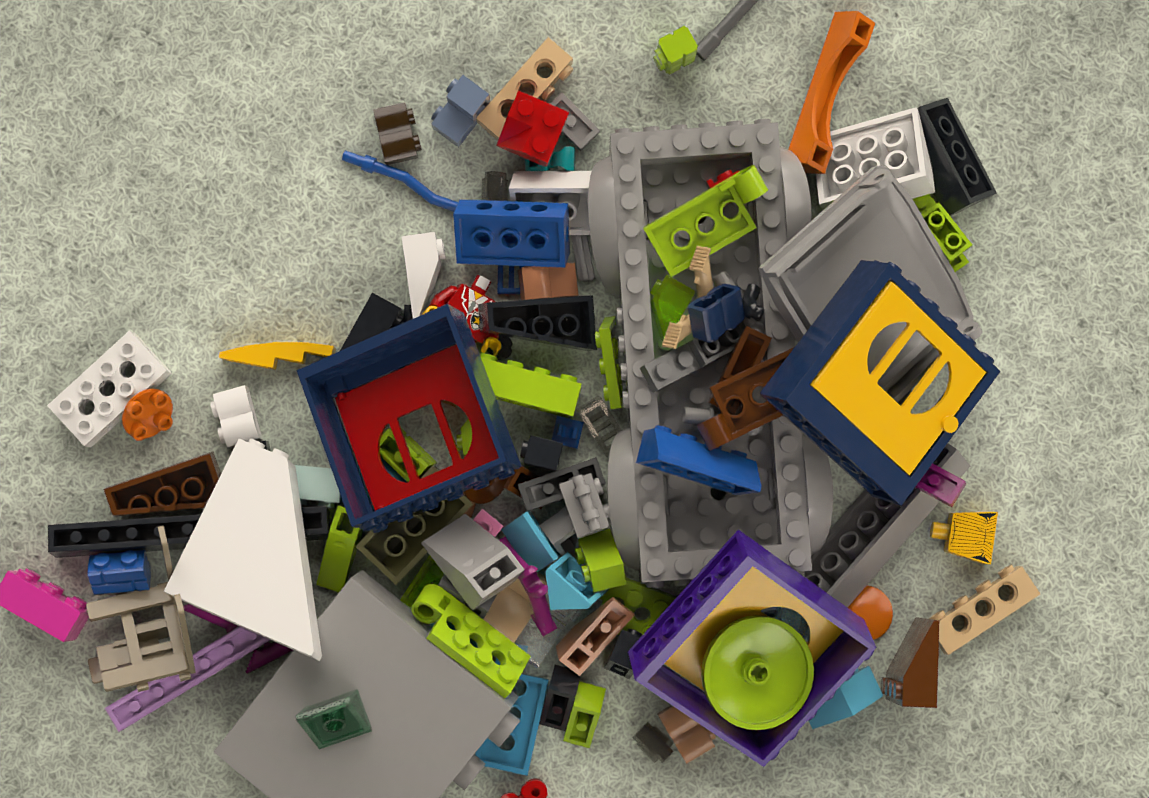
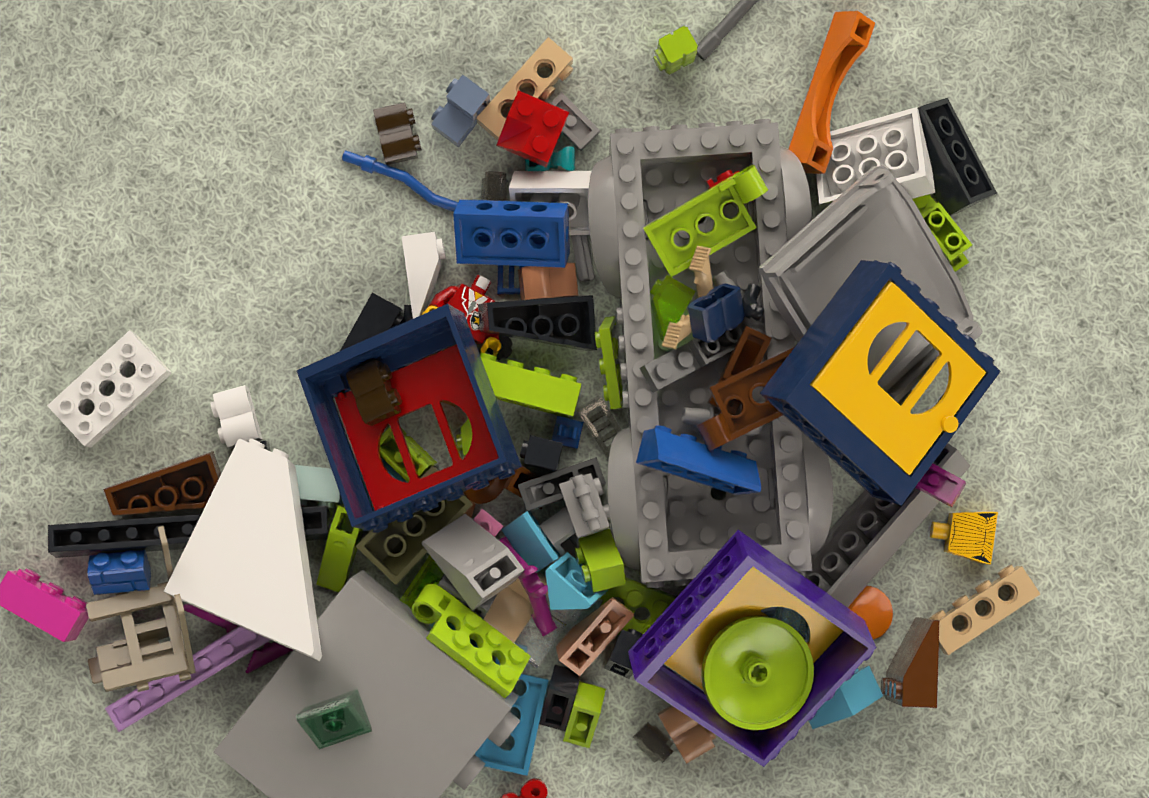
(147, 414): orange dish -> none
(267, 354): yellow slope -> none
(374, 392): none -> dark brown brick

